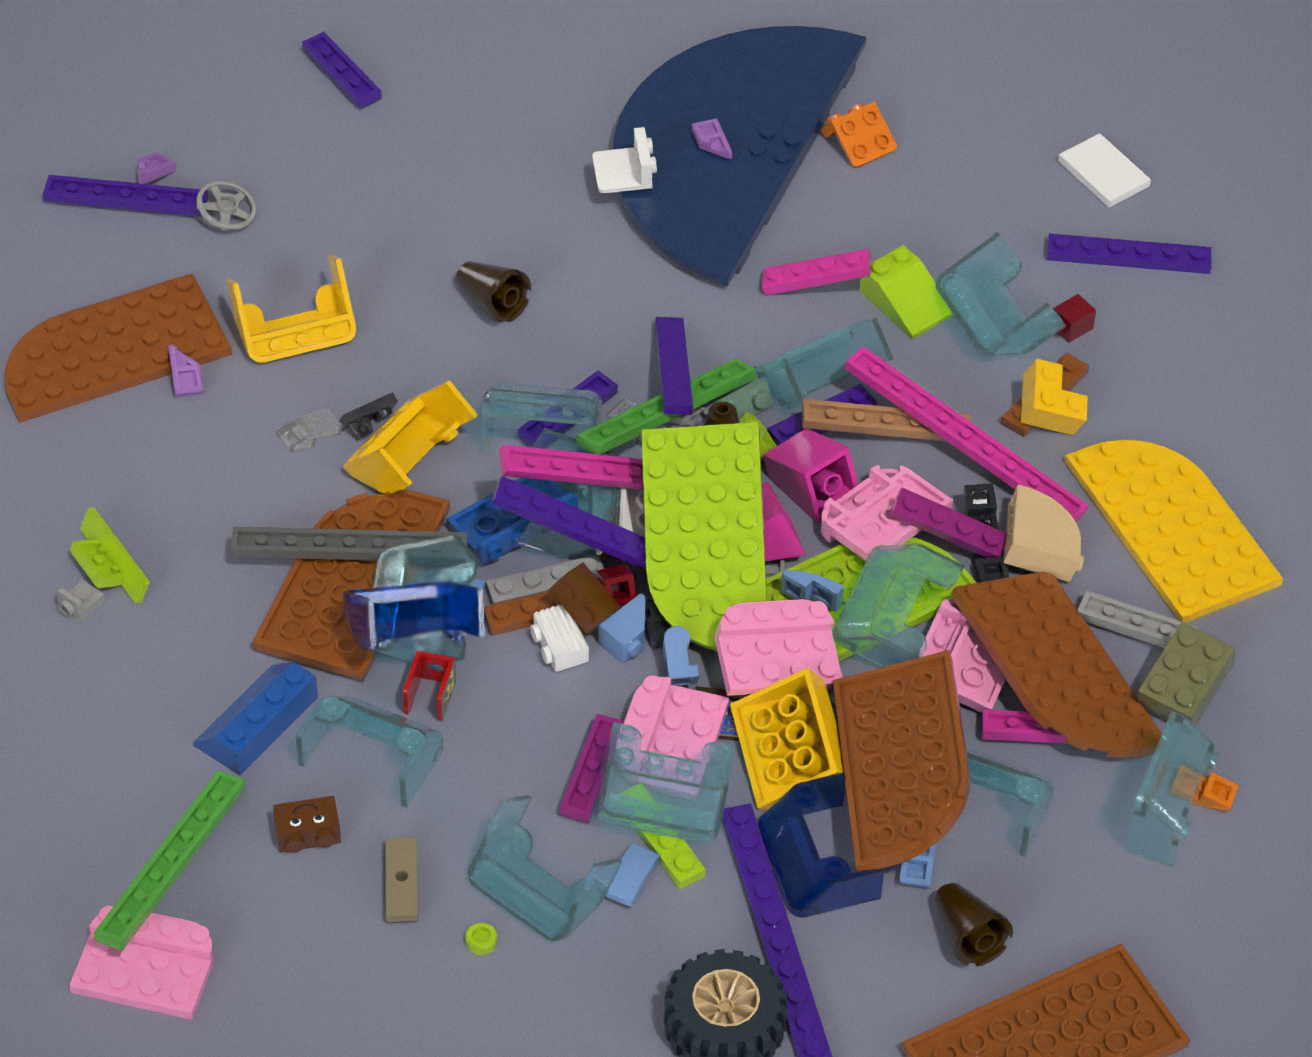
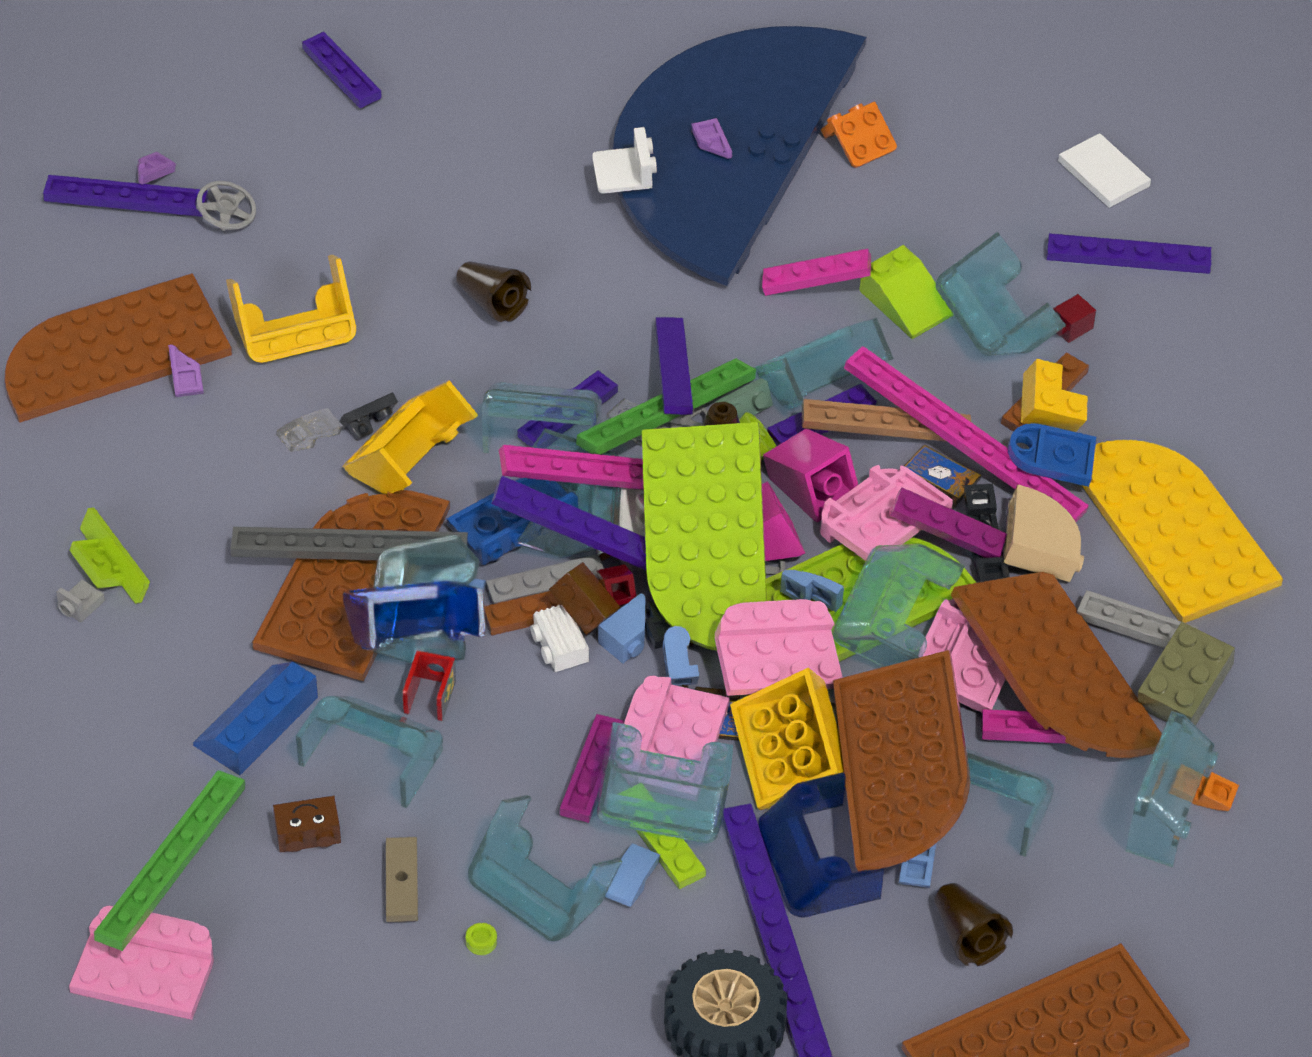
(942, 473): none -> piece
(1053, 453): none -> blue tile

